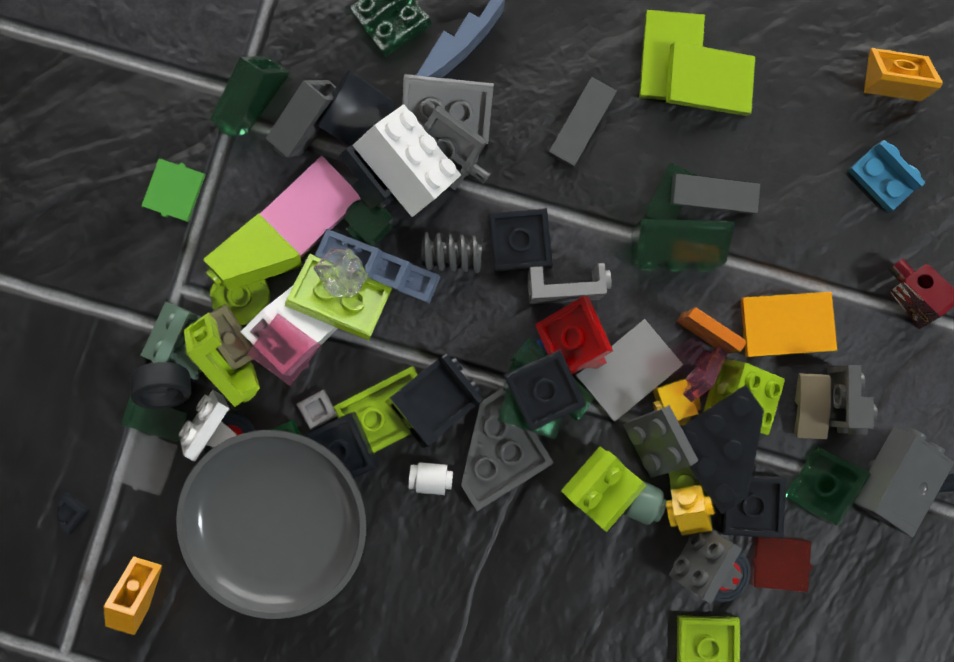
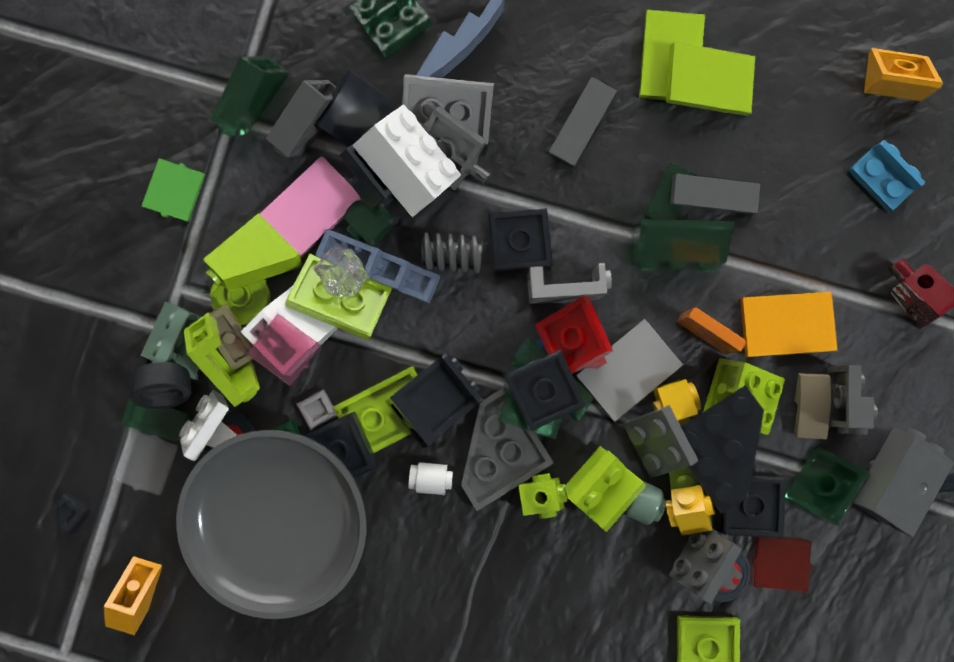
(532, 497): none -> lime brick
(705, 373): clear pink plate -> none

